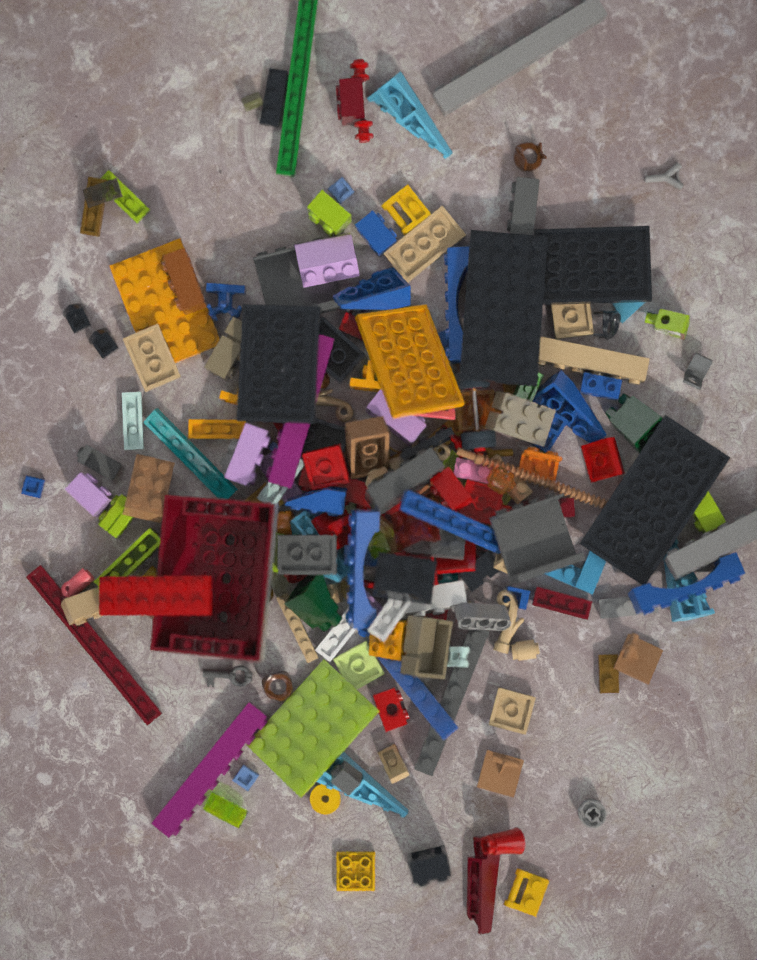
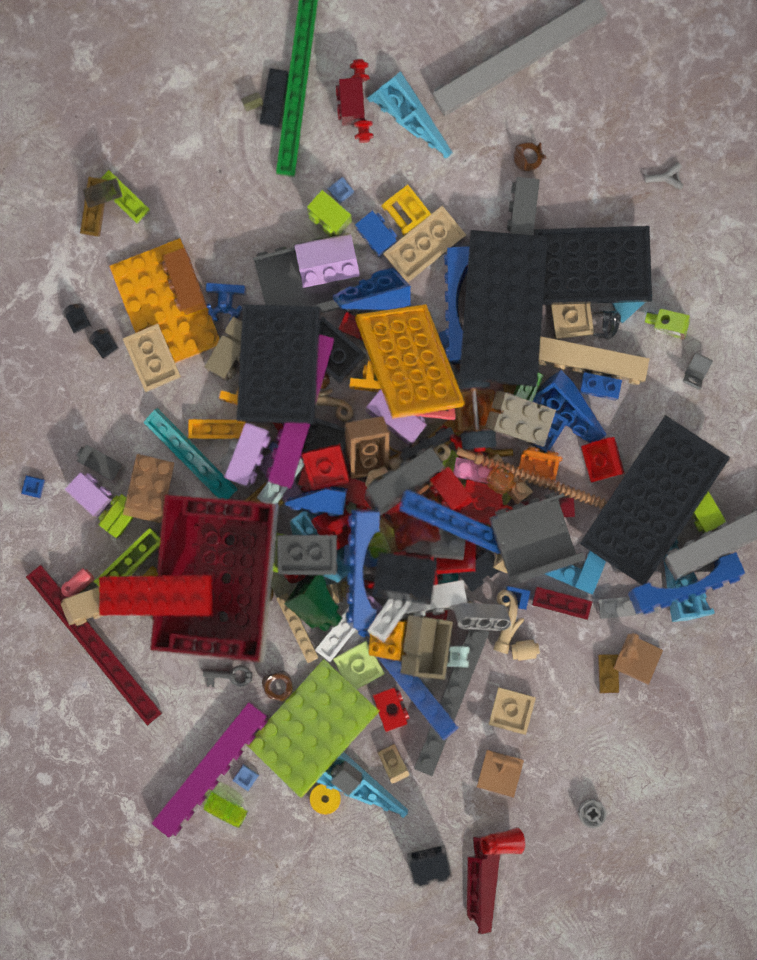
(132, 421): light aqua plate -> none
(283, 522): orange head -> none
(355, 871): yellow tile -> none
(532, 894): yellow plate -> none
(634, 421): hips -> none

